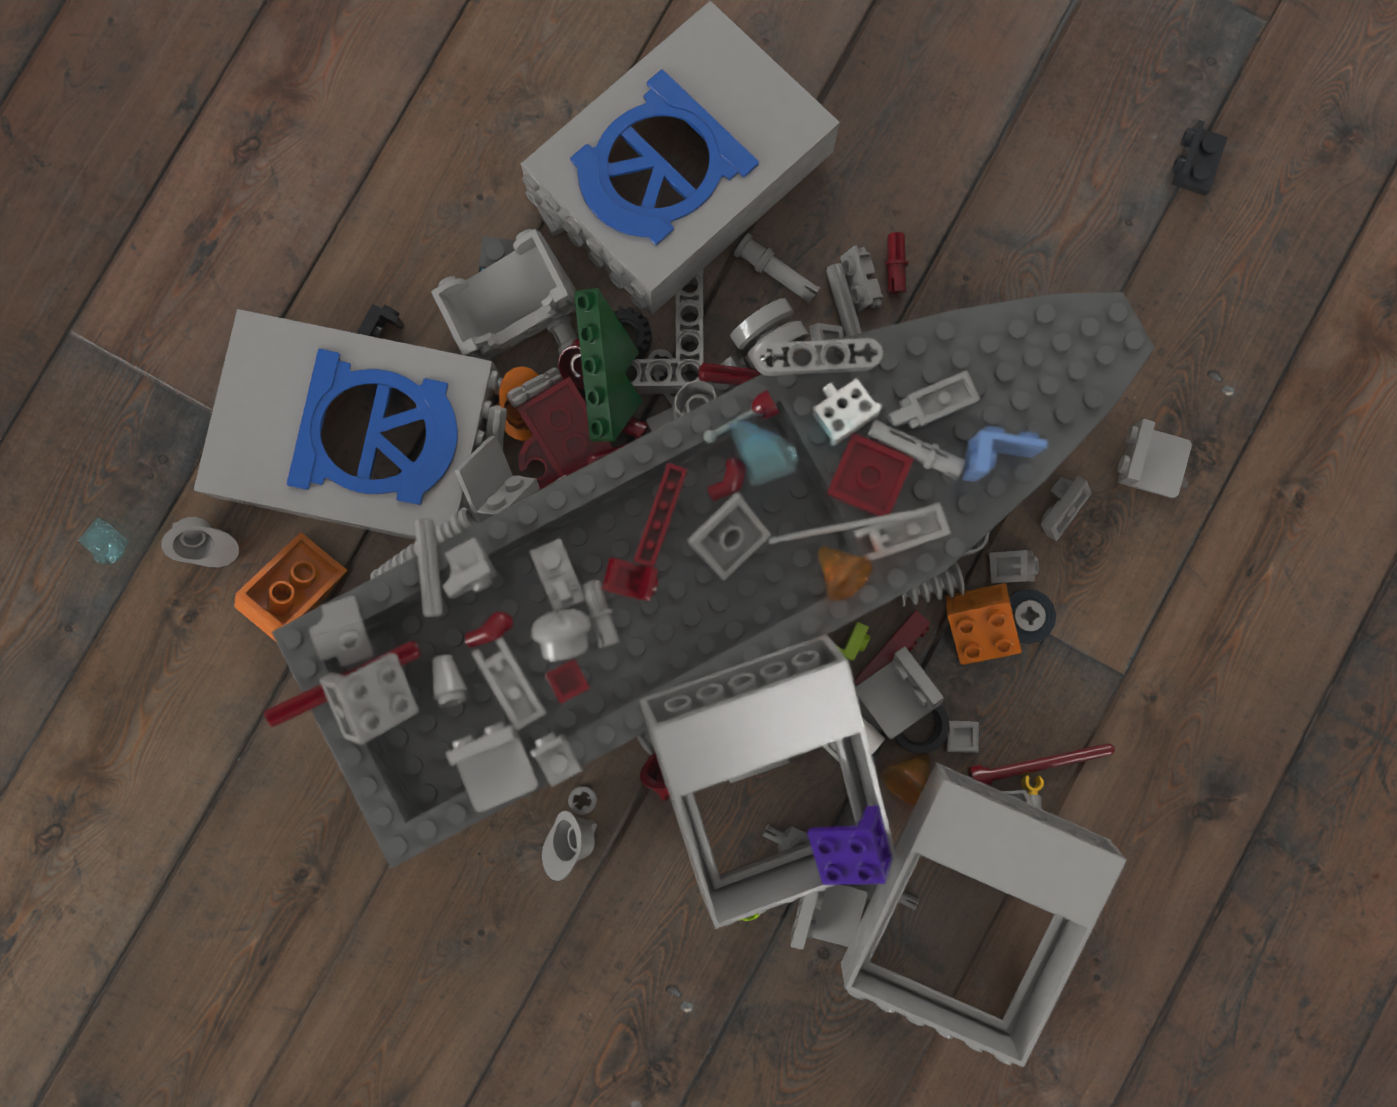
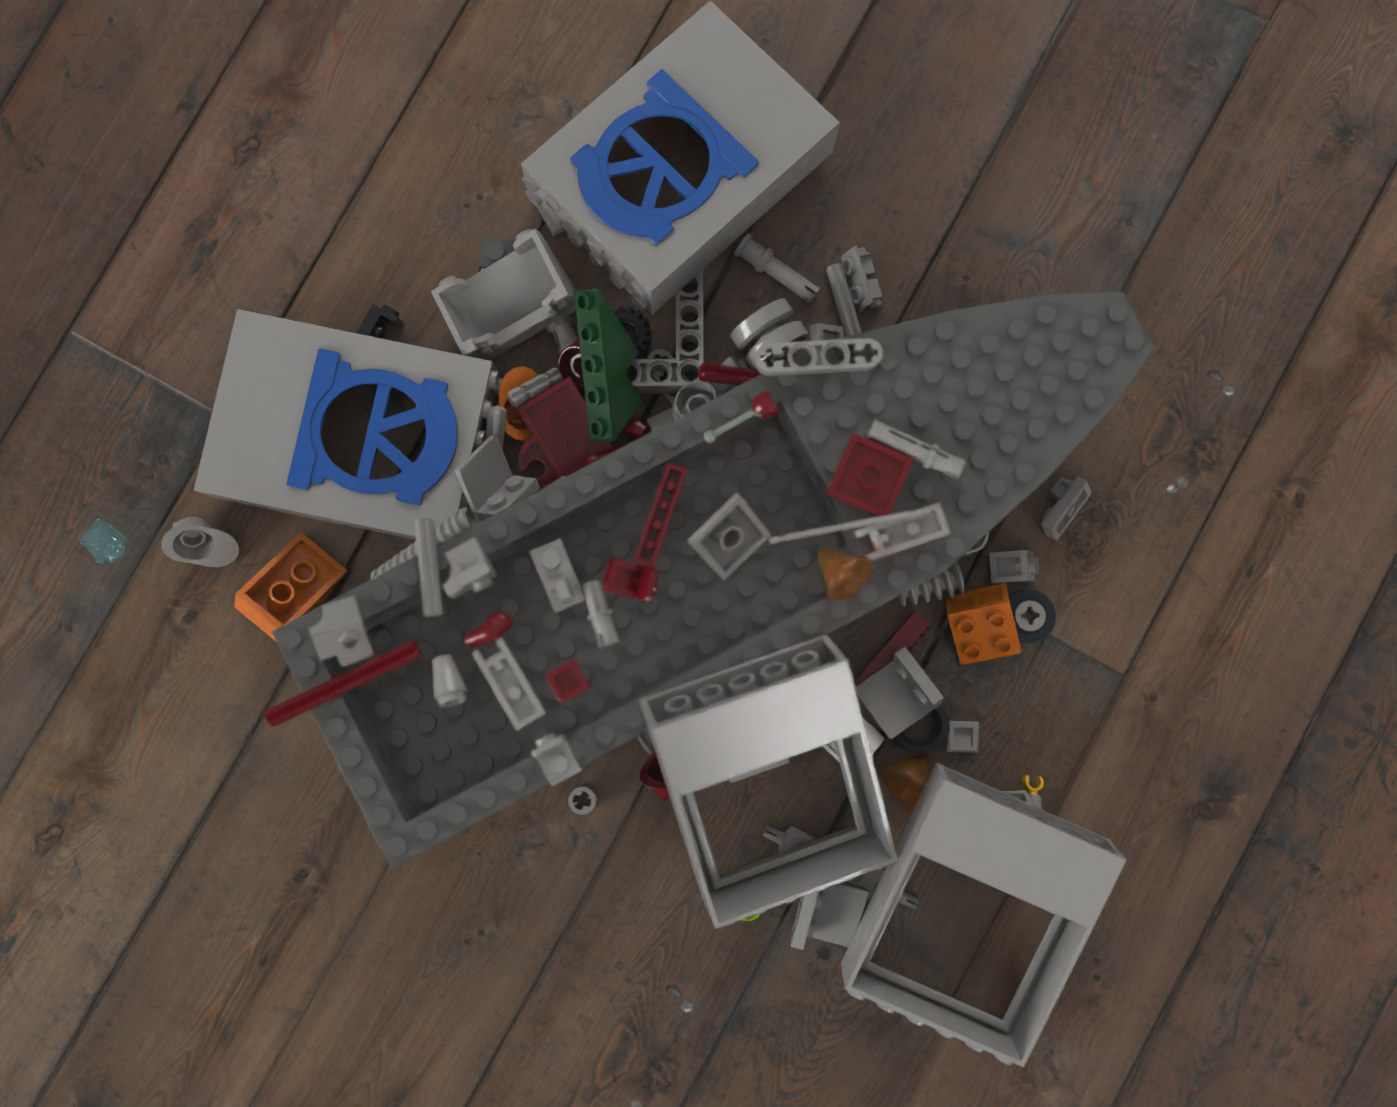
(370, 699): light grey bracket -> none
(493, 766): light grey bracket -> none
(561, 634): light grey piece -> none
(566, 844): light grey piece -> none
(731, 482): dark red arm -> none
(762, 452): clear light blue slope -> none
(846, 420): white piece -> none
(854, 852): dark purple bracket -> none
(856, 641): lime bracket -> none
(896, 263): dark red axle -> none
(935, 402): light grey hinge -> none
(984, 446): medium blue bracket -> none
(987, 775): dark red piece -> none
(1153, 460): light grey bracket -> none
(1199, 159): black bracket -> none

